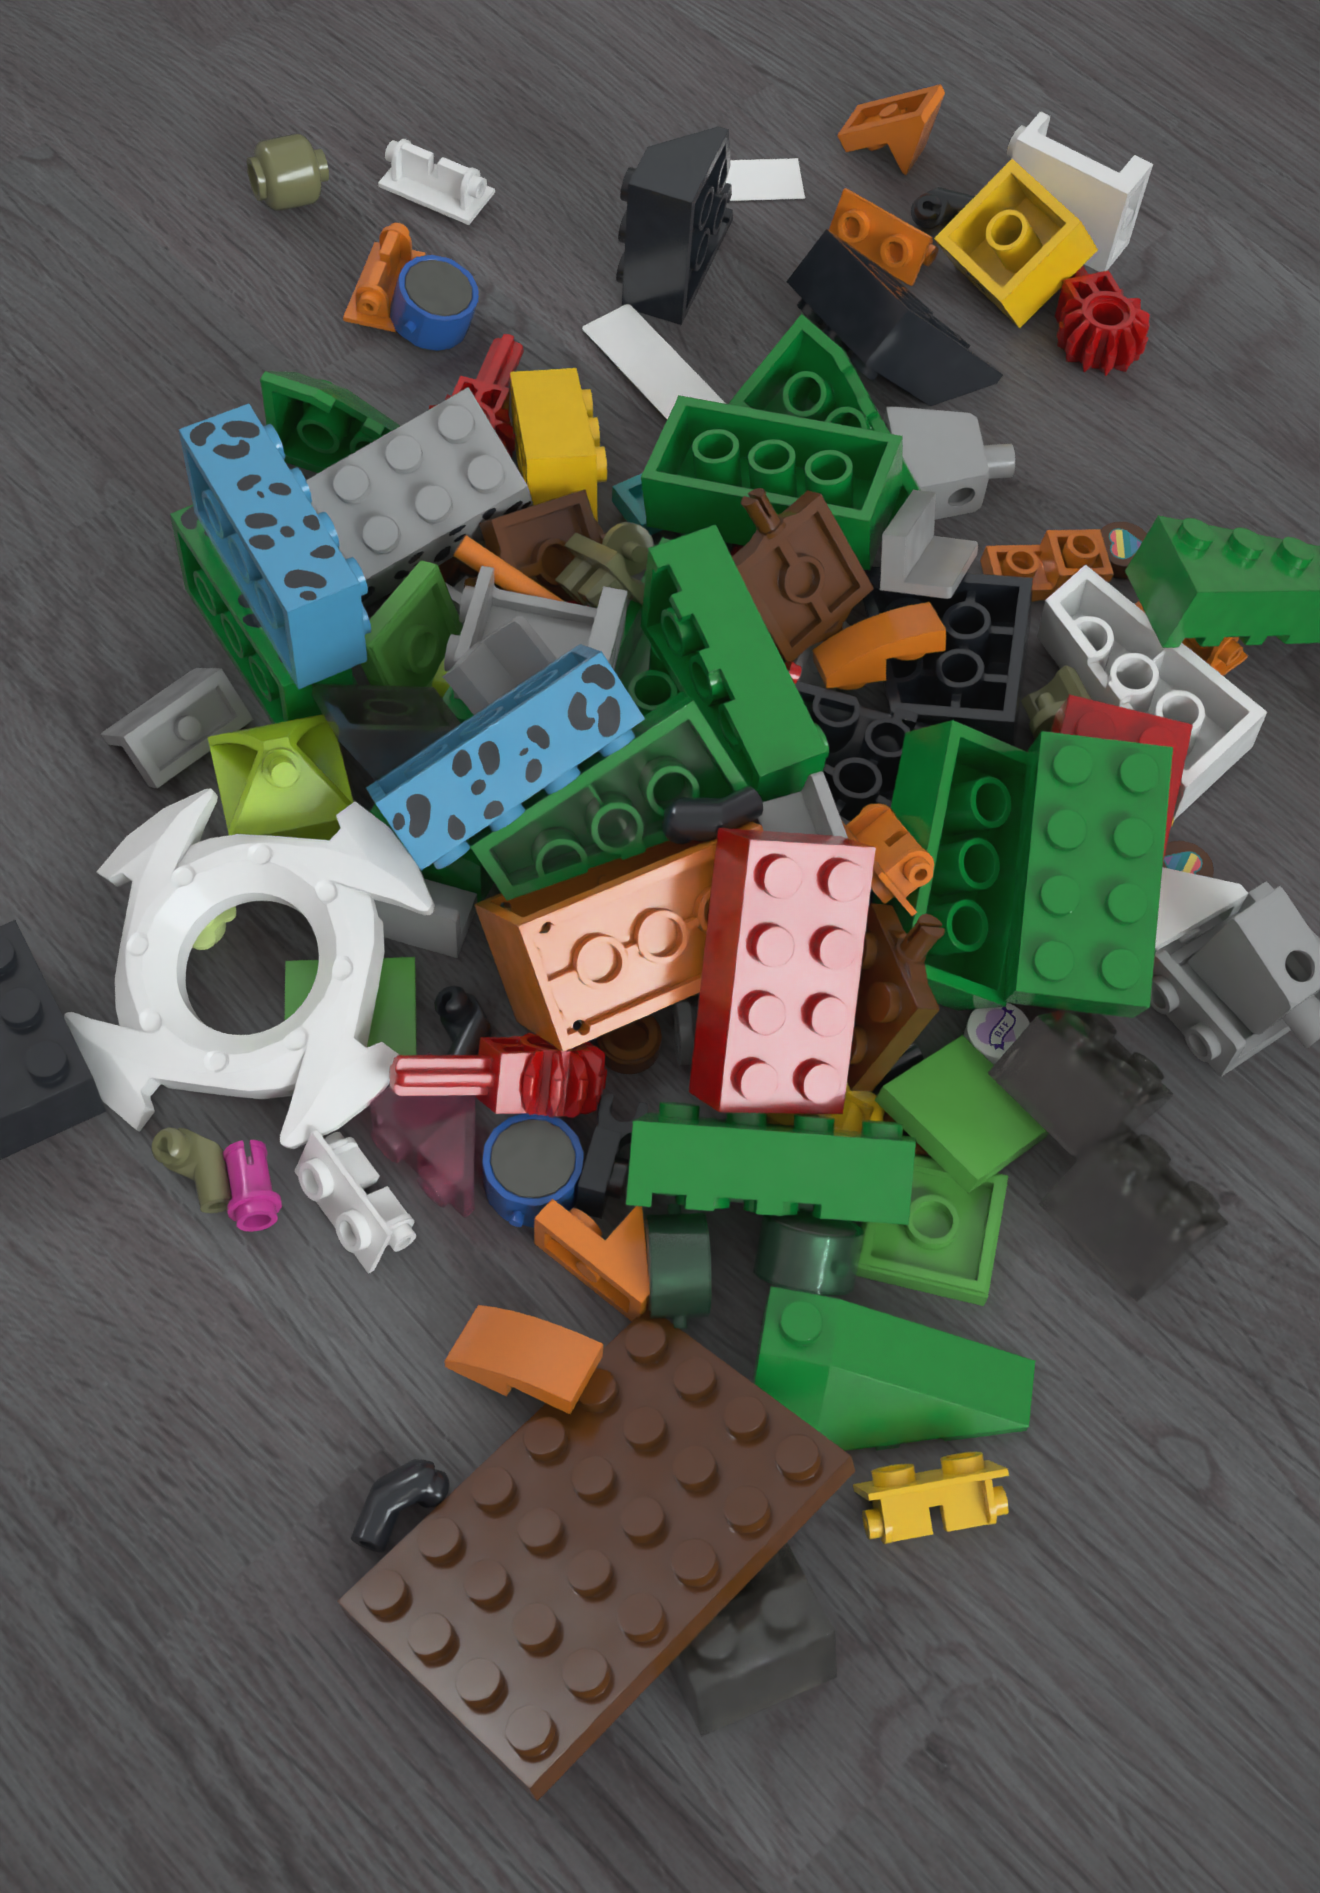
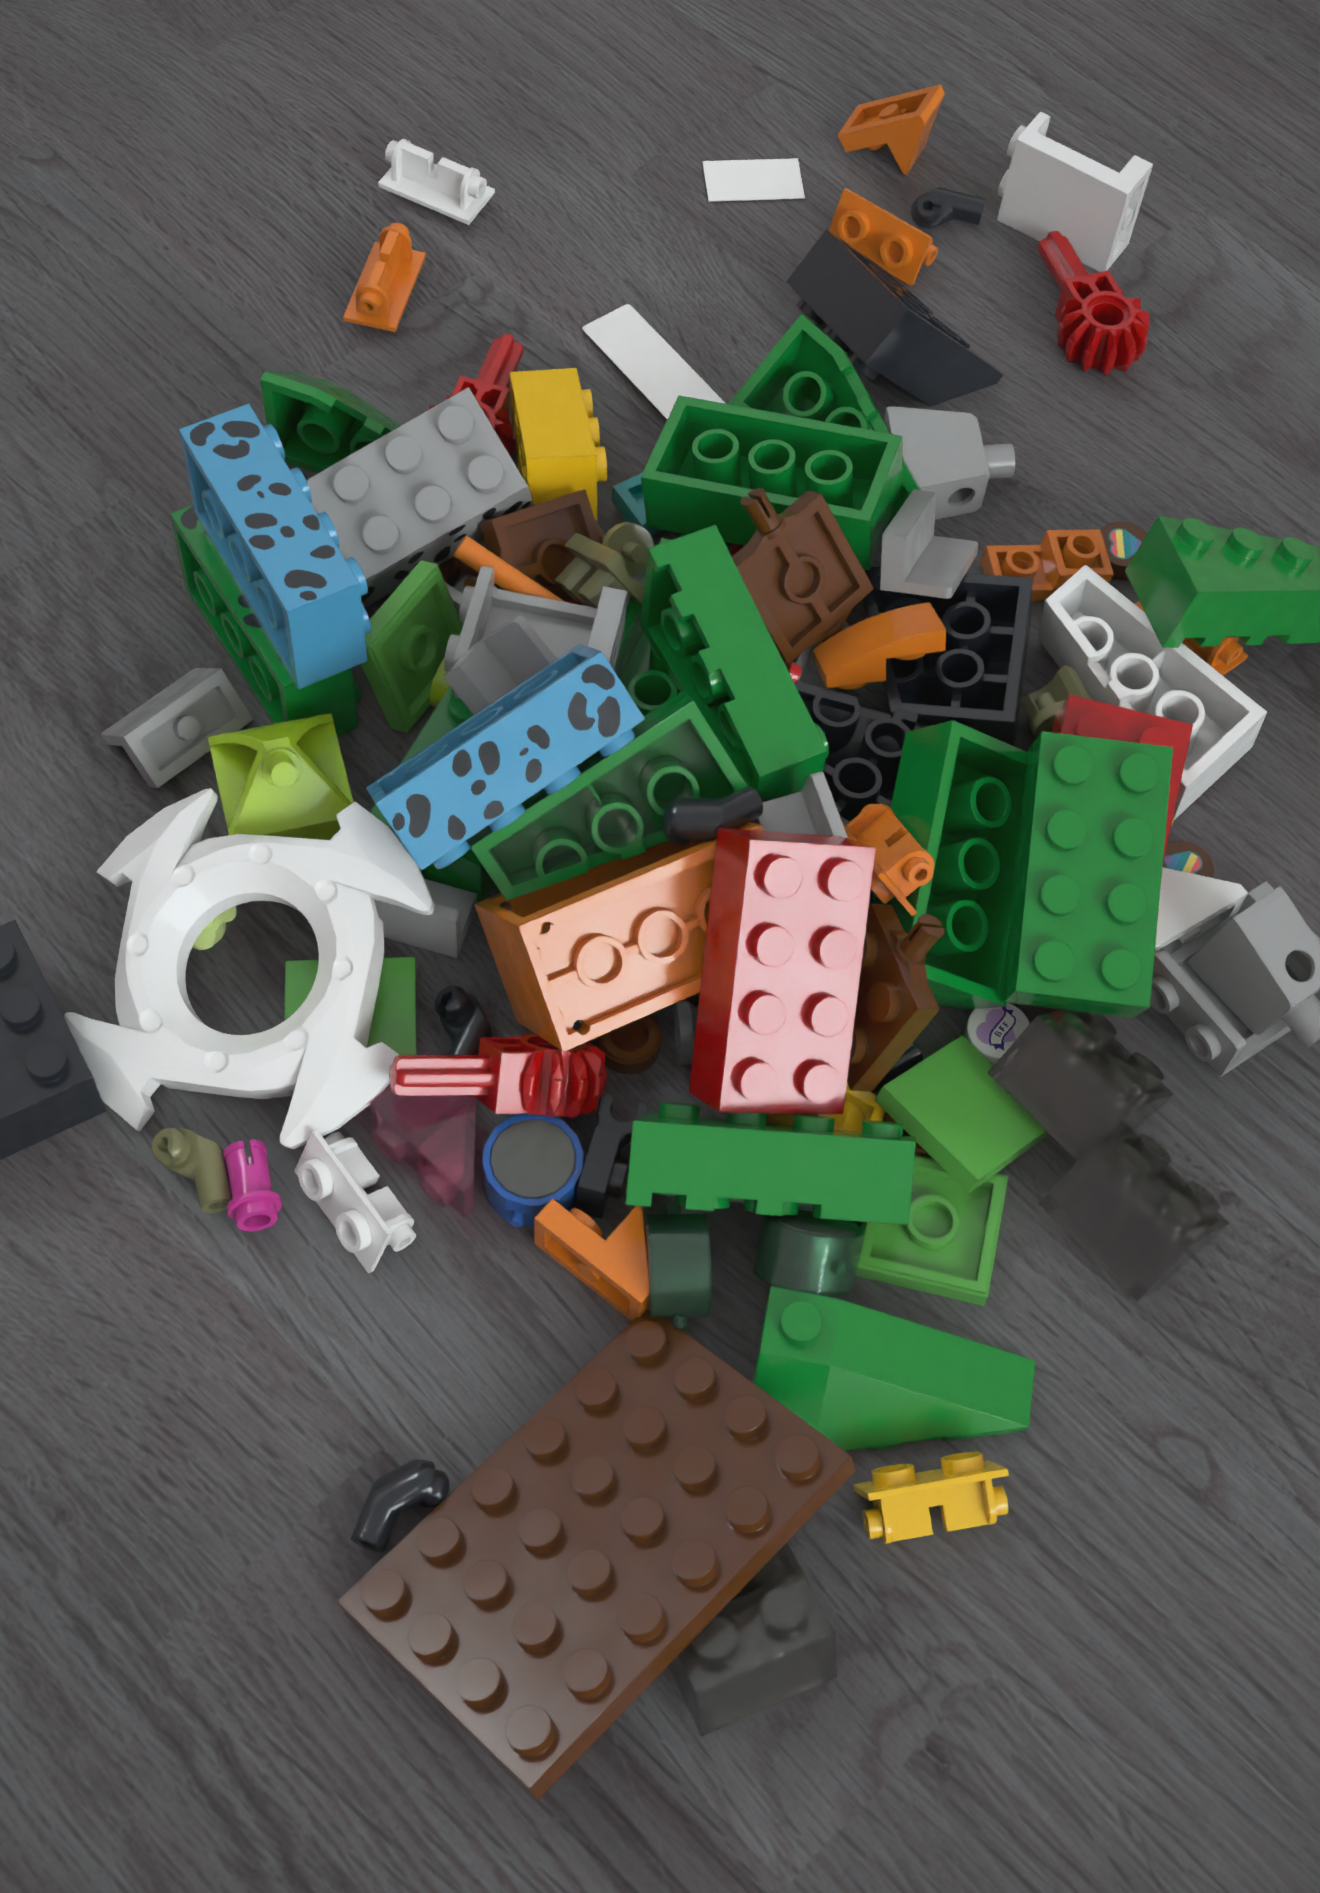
(287, 172): olive head -> none
(384, 722): clear smoke slope -> none
(433, 302): piece -> none
(525, 1353): orange slope -> none
(674, 222): black wedge -> none
(1016, 243): yellow brick -> none

